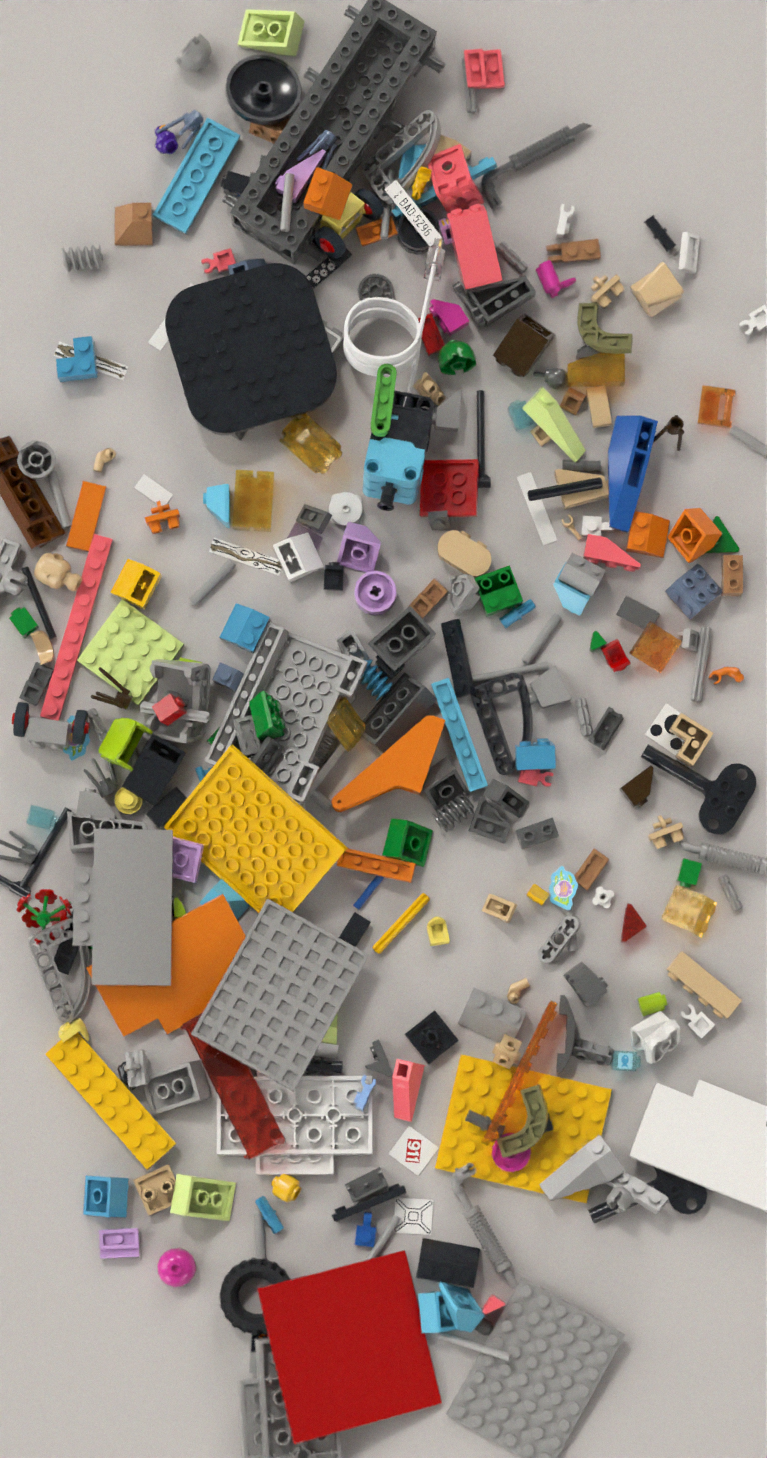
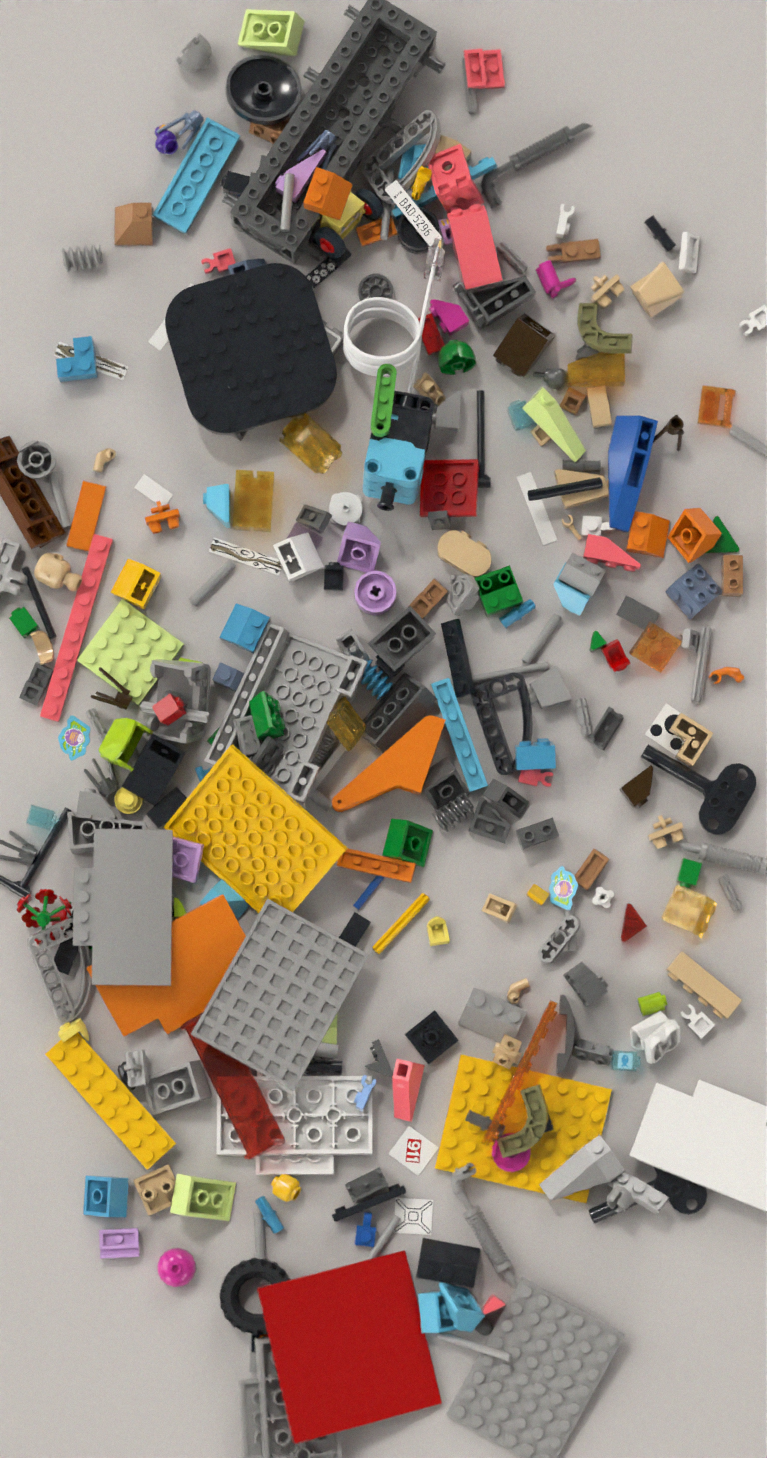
(49, 732): brick -> none

